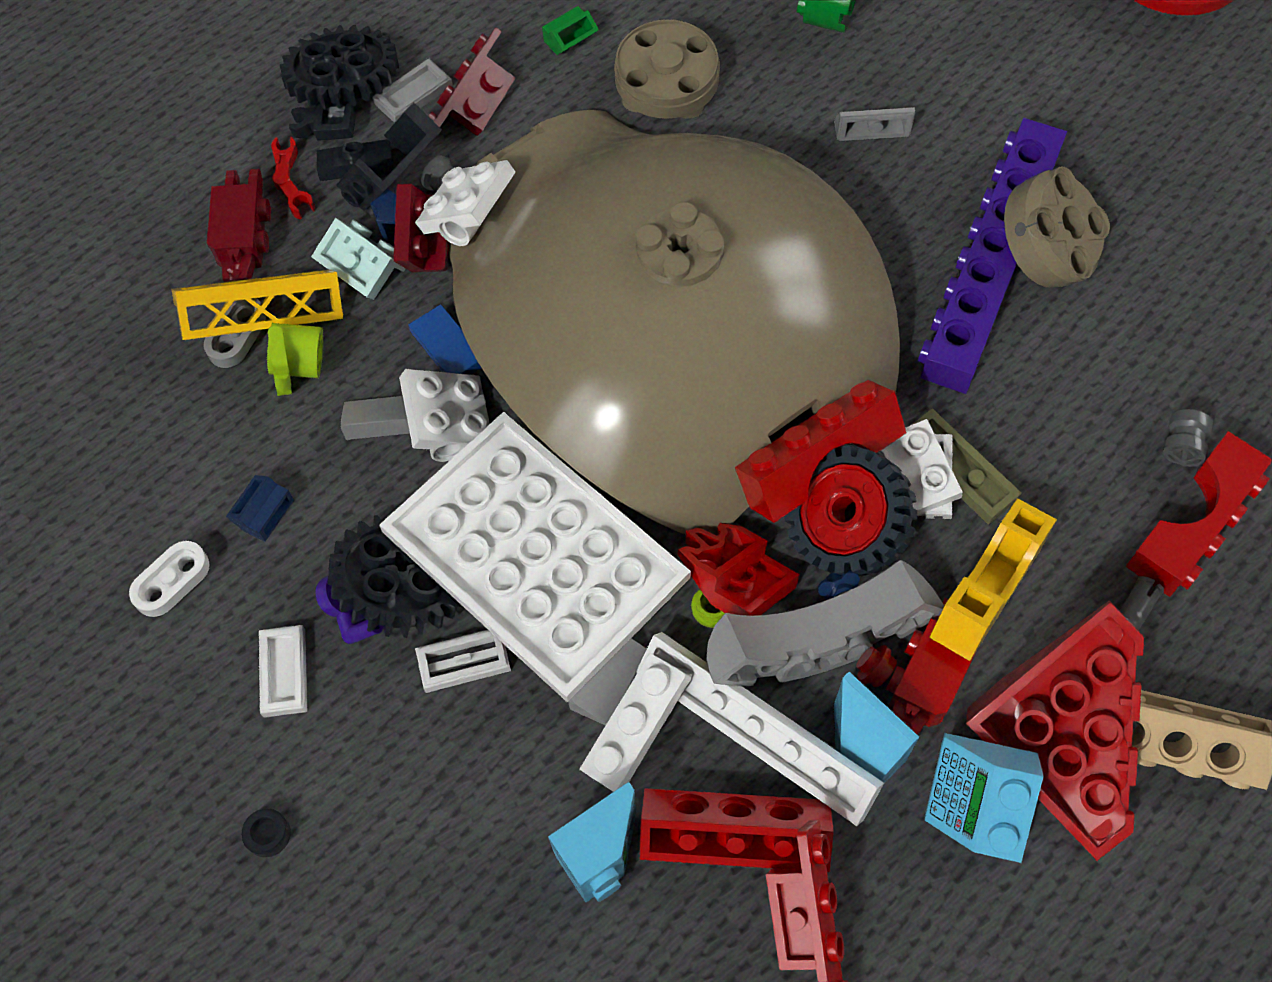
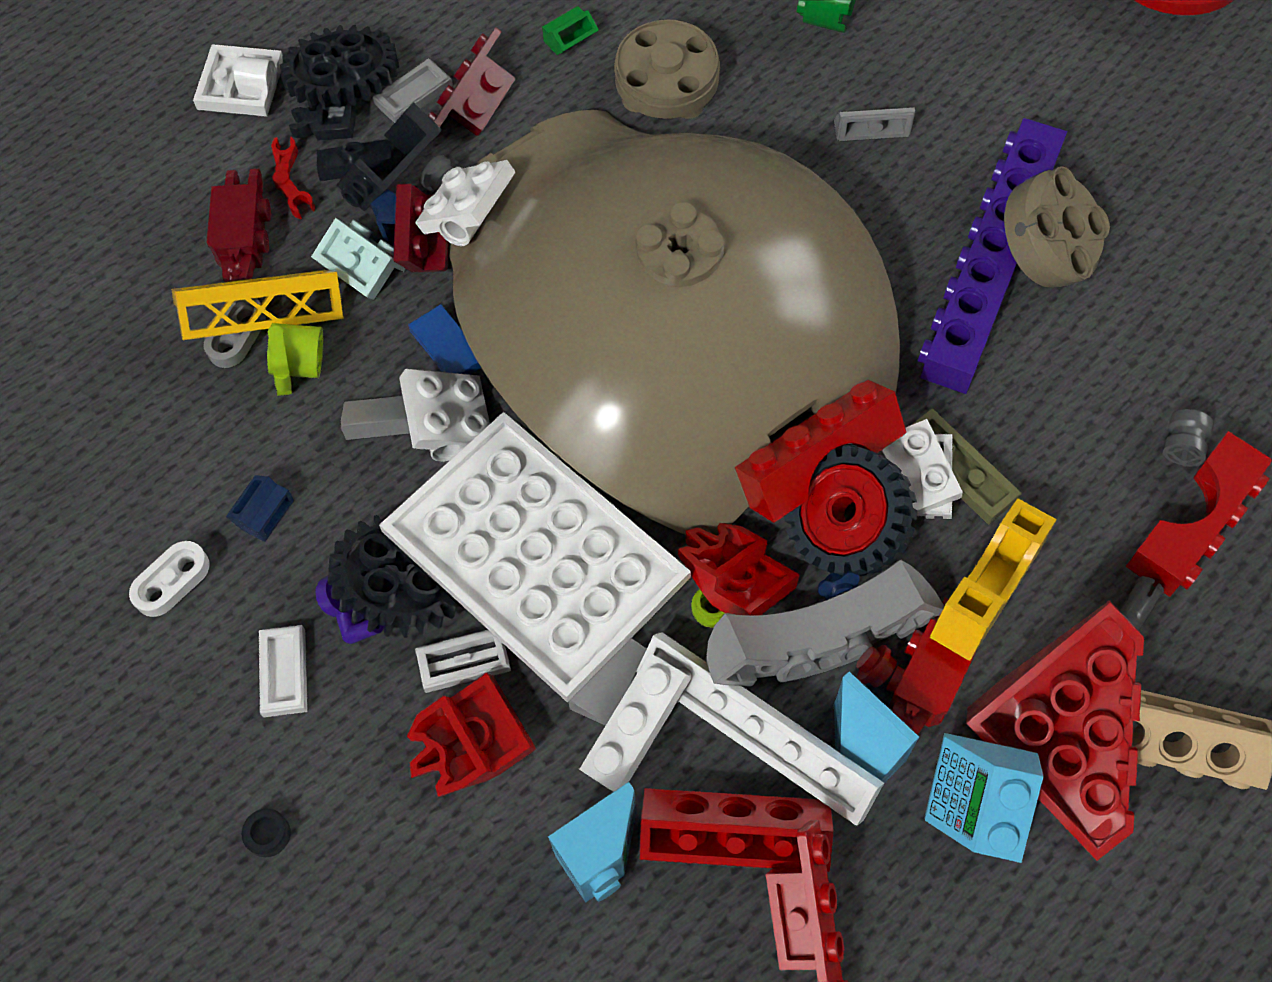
(238, 80): none -> white plate
(469, 737): none -> red plate

